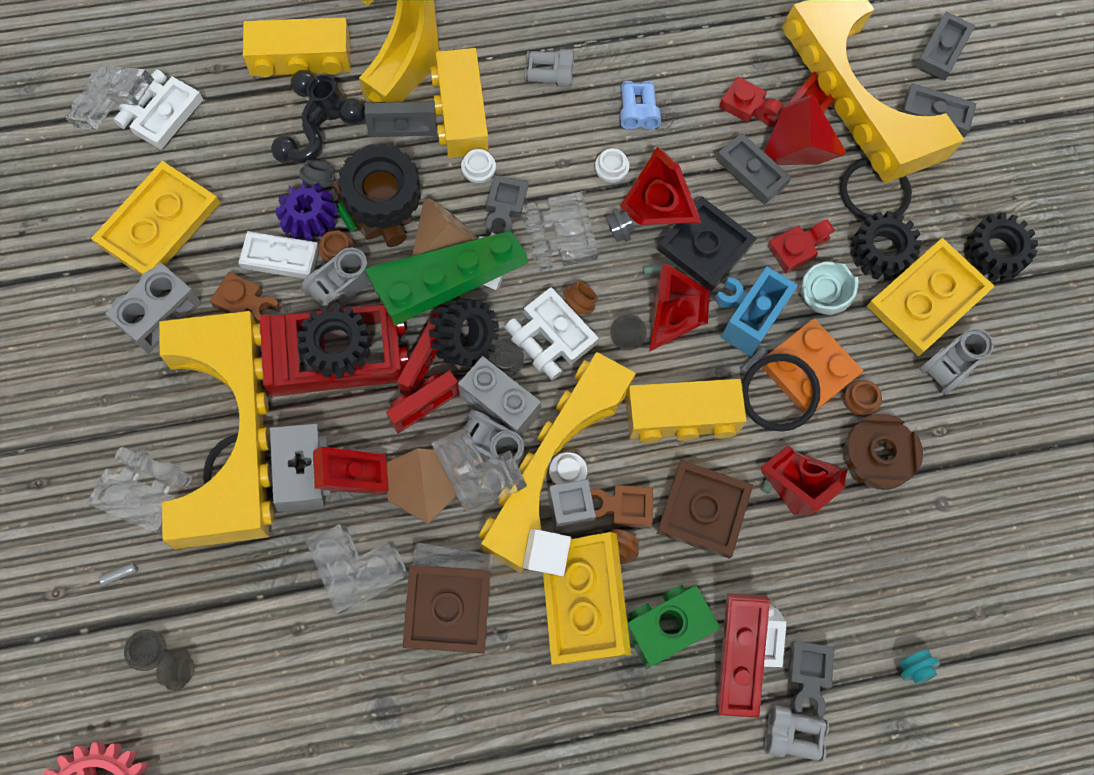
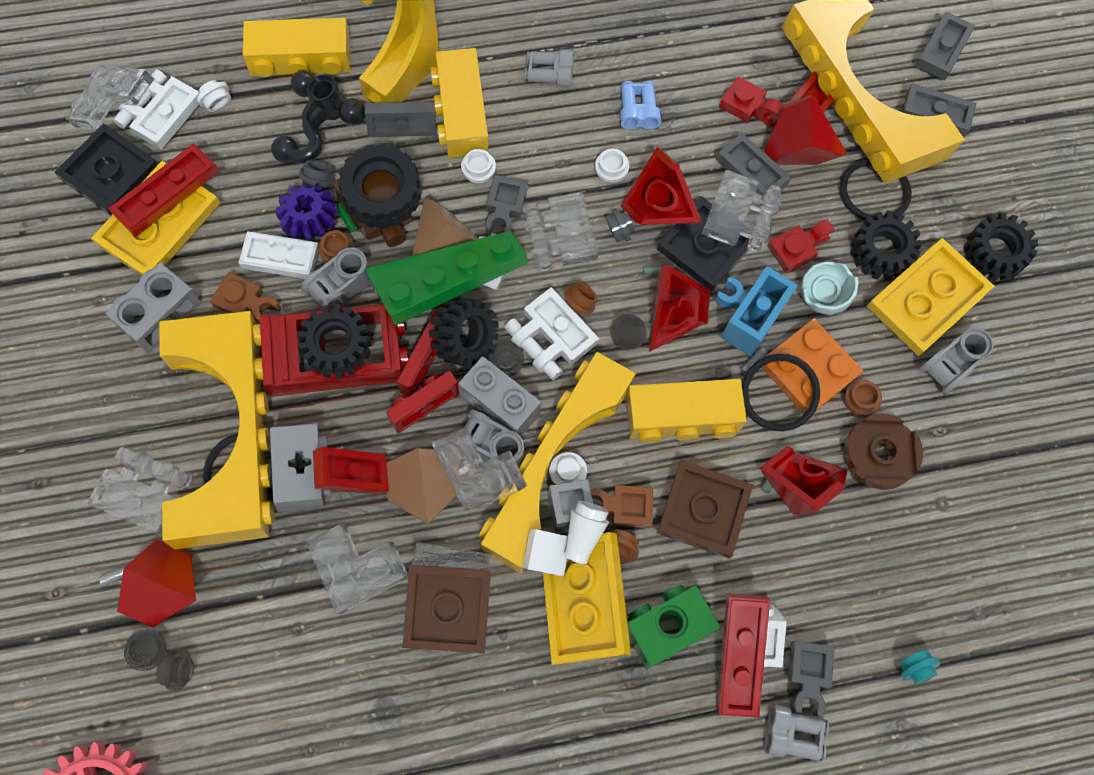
(106, 168): none -> black plate
(157, 584): none -> red slope
(163, 190): none -> red tile
(214, 95): none -> white plate
(585, 529): none -> white cone
(731, 206): none -> clear plate

